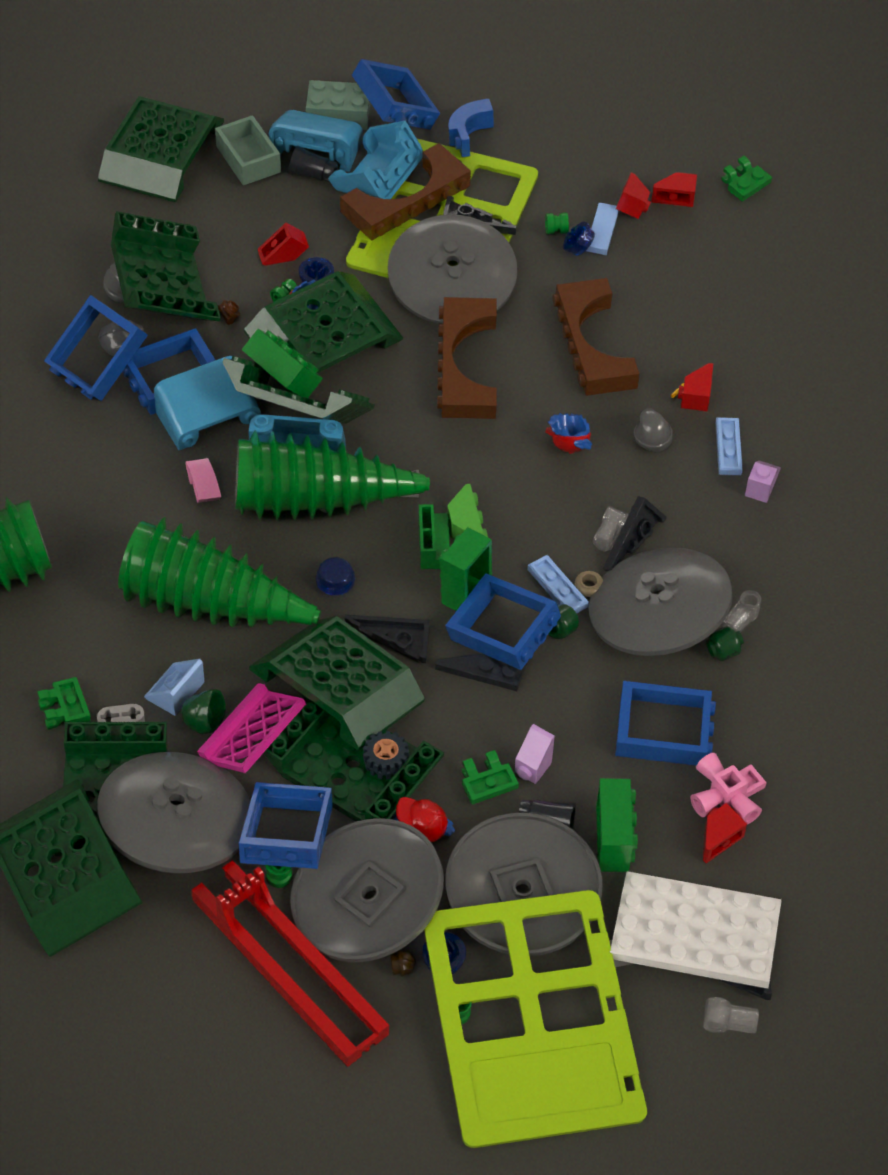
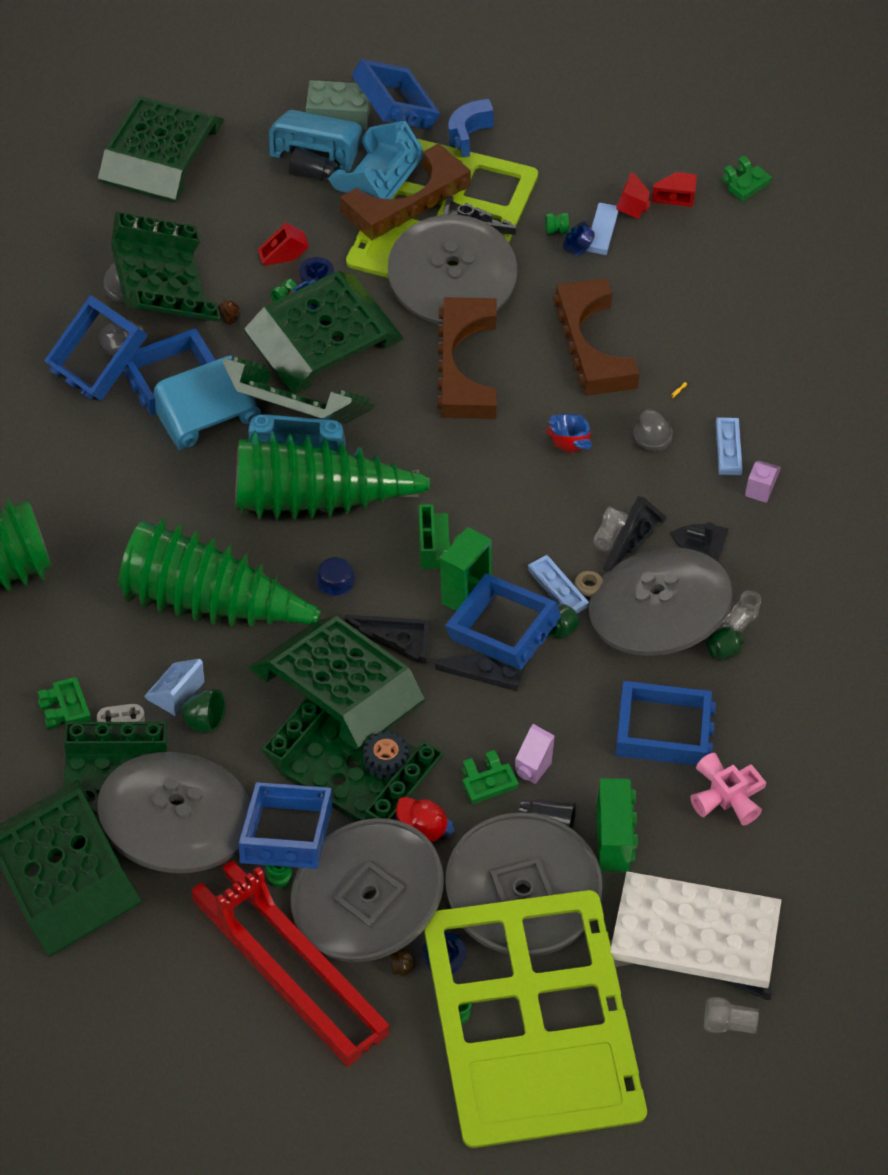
(203, 480): bright pink slope -> none
(245, 720): dark pink fence -> none
(248, 150): sand green piece -> none
(283, 362): green piece -> none
(463, 513): bright green slope -> none
(697, 389): red slope -> none
(702, 538): none -> black shield
(722, 830): red slope -> none

